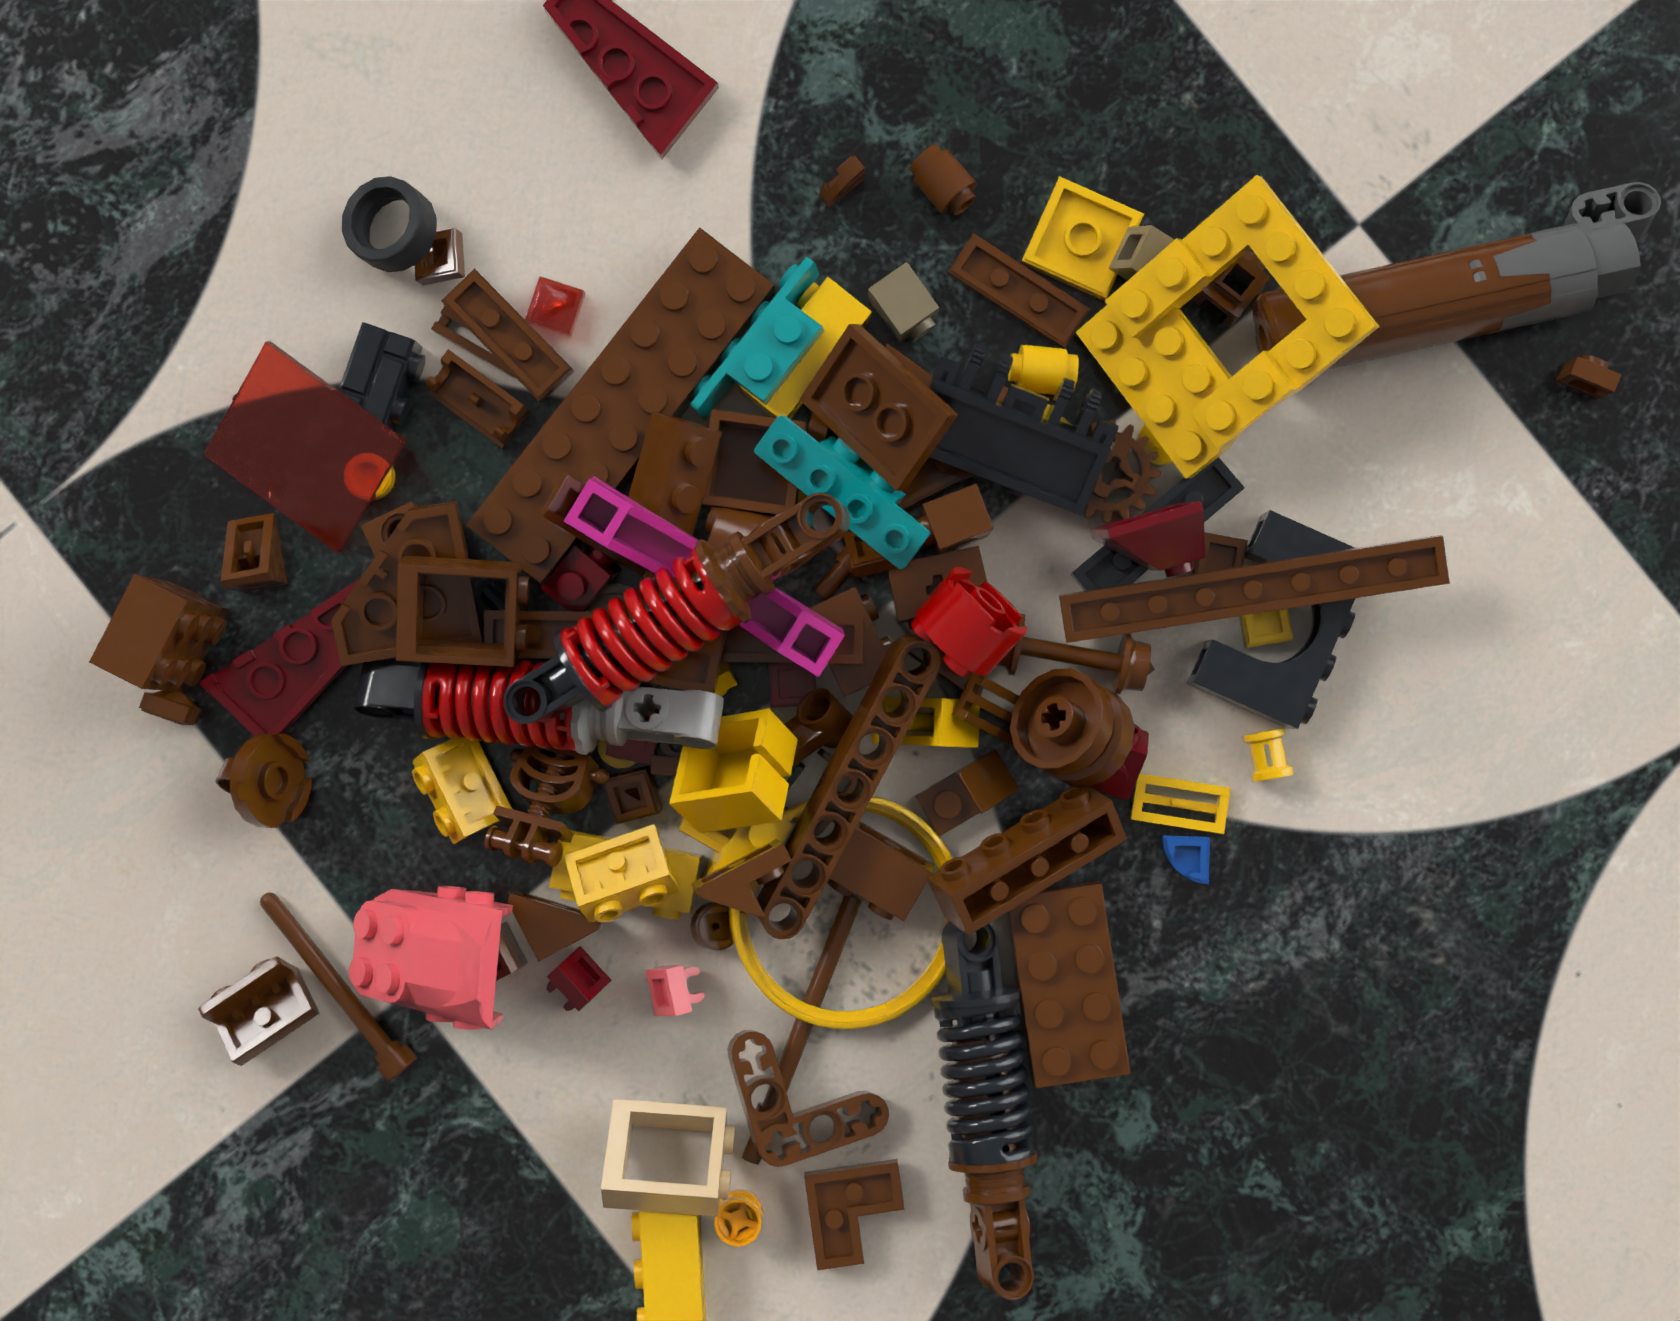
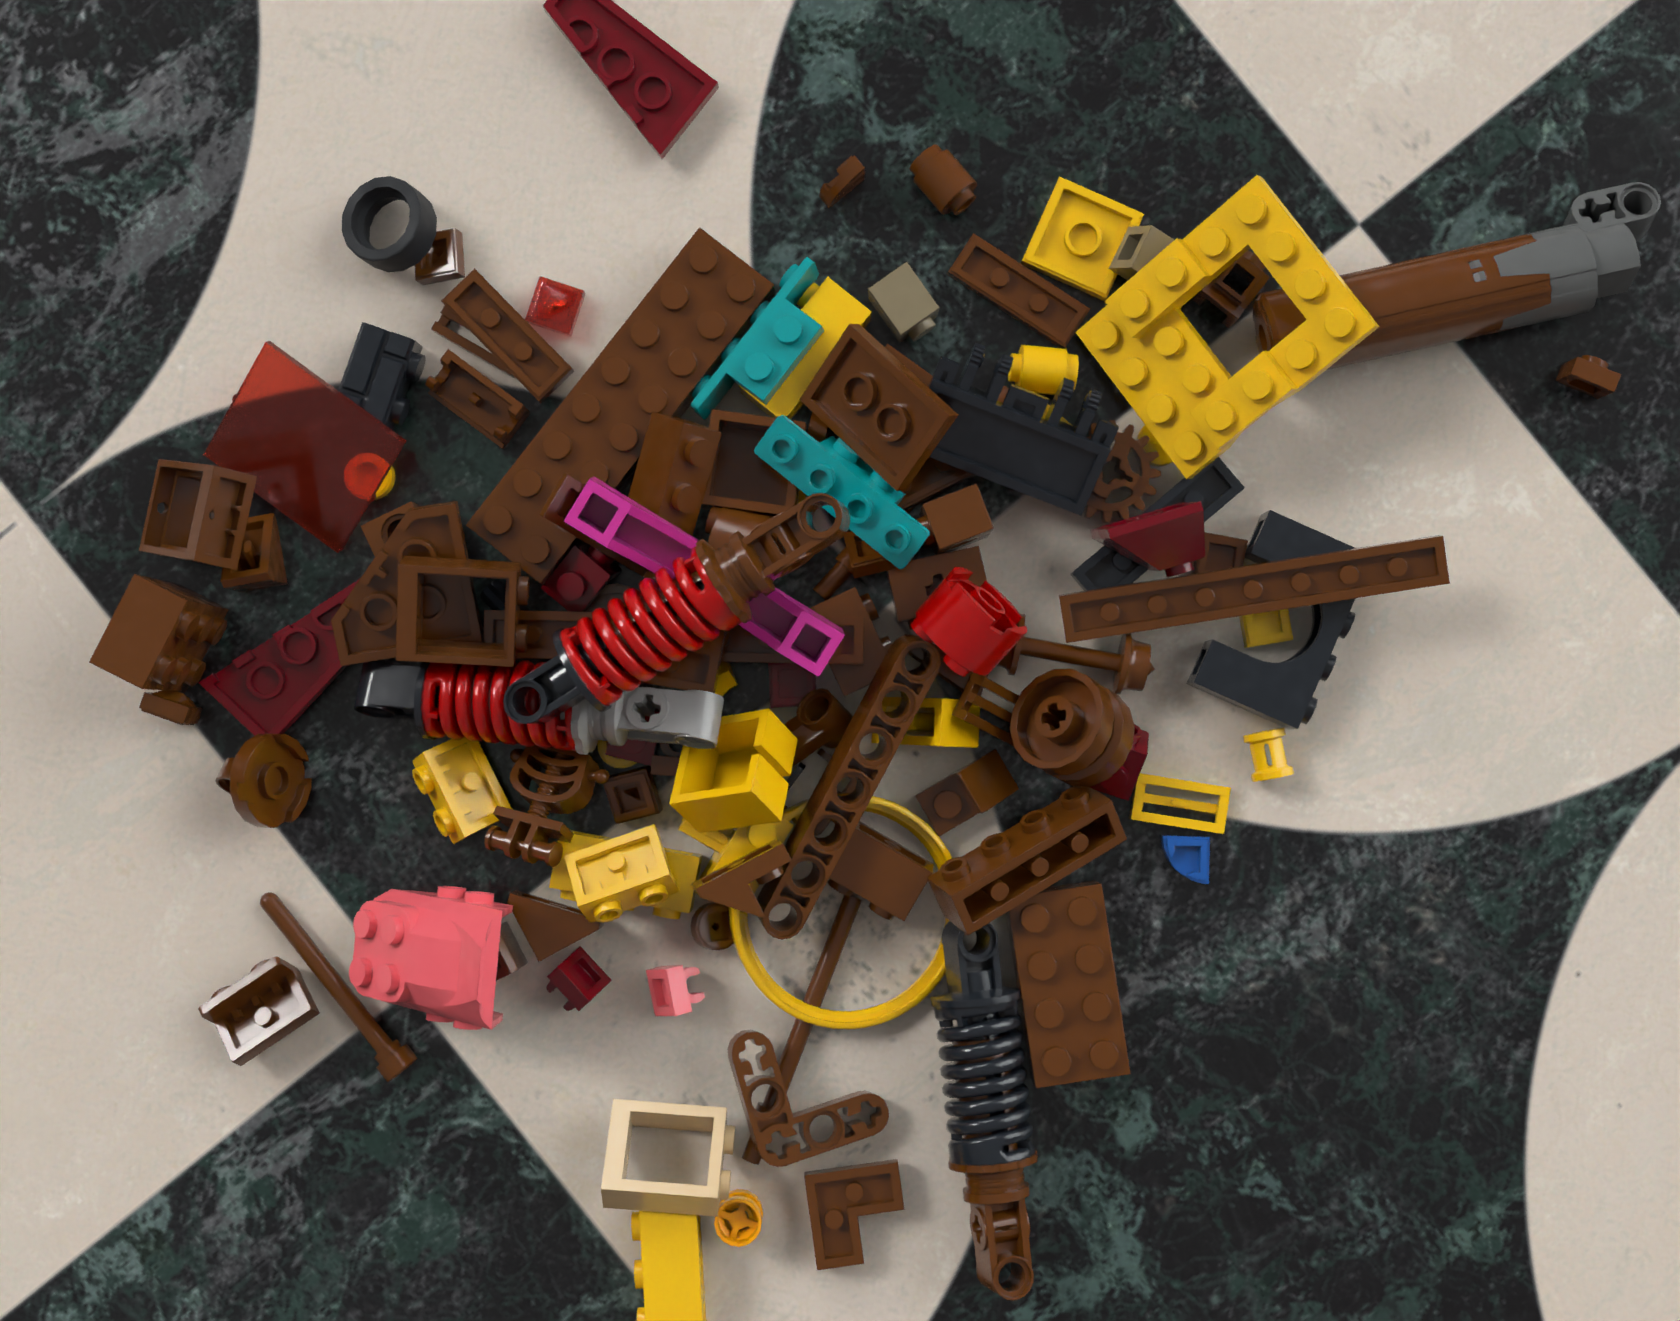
(184, 526): none -> reddish brown window

